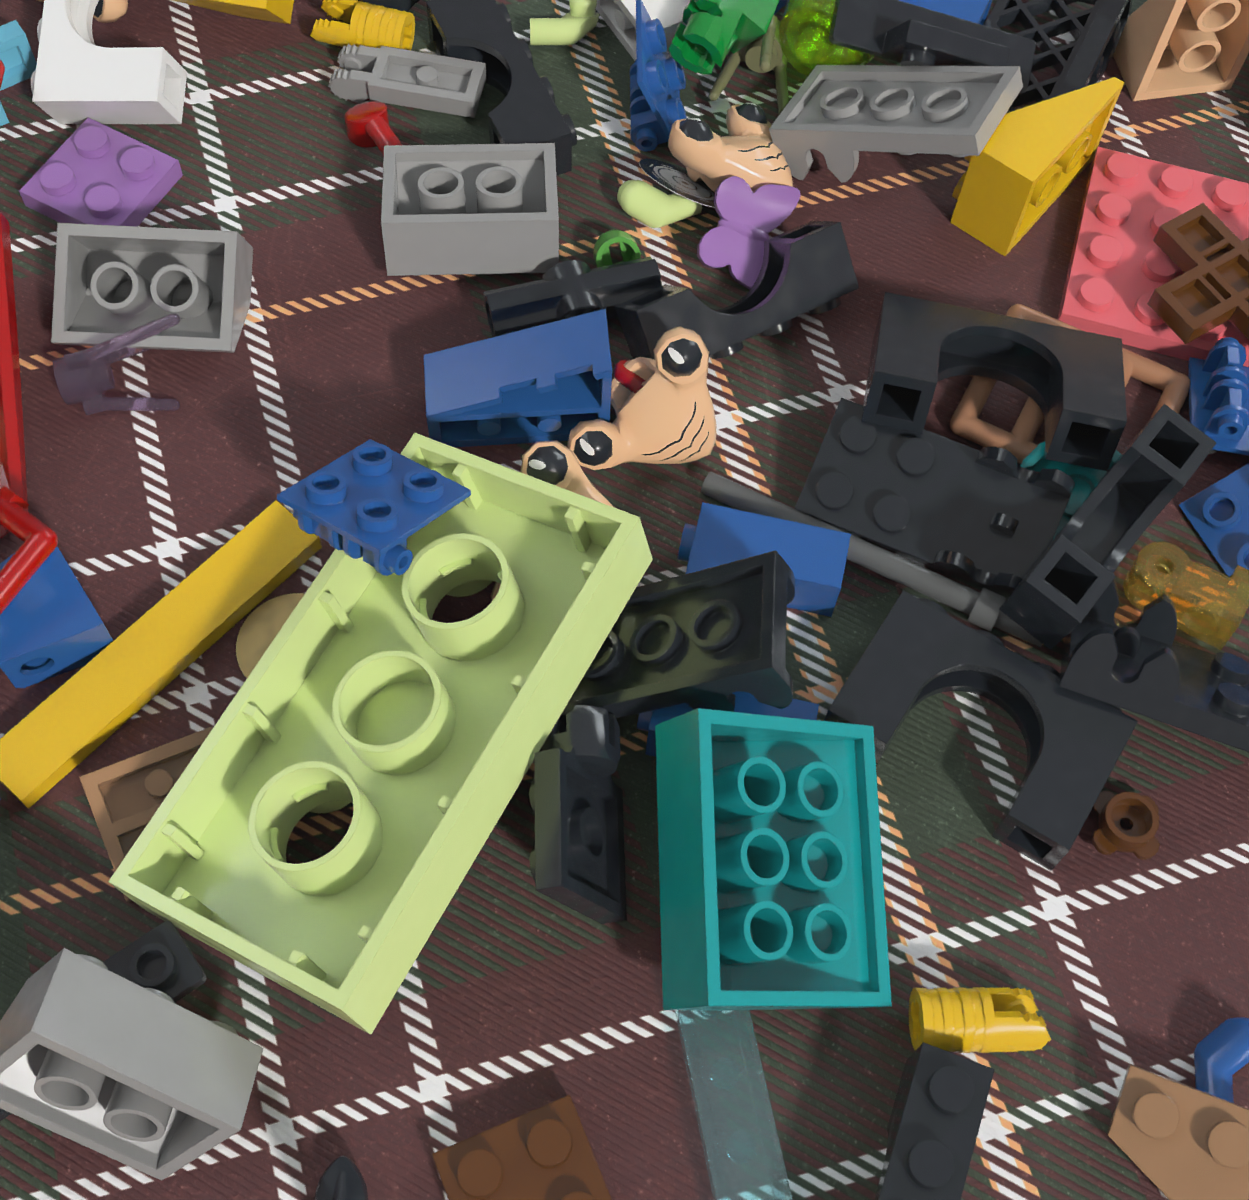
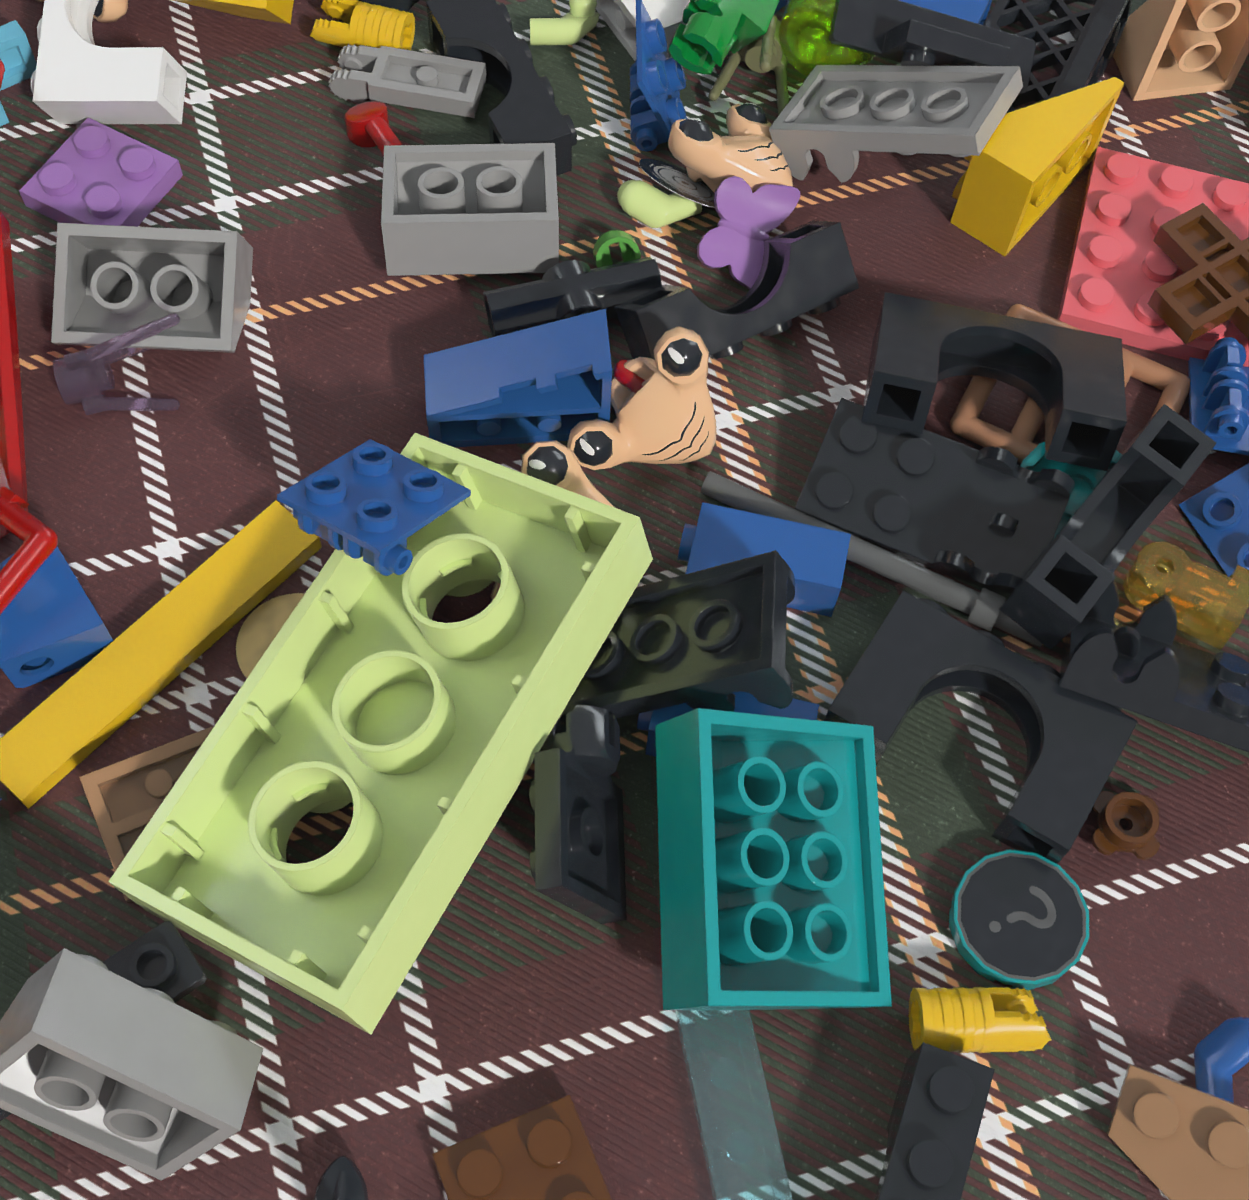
(1019, 919): none -> black tile

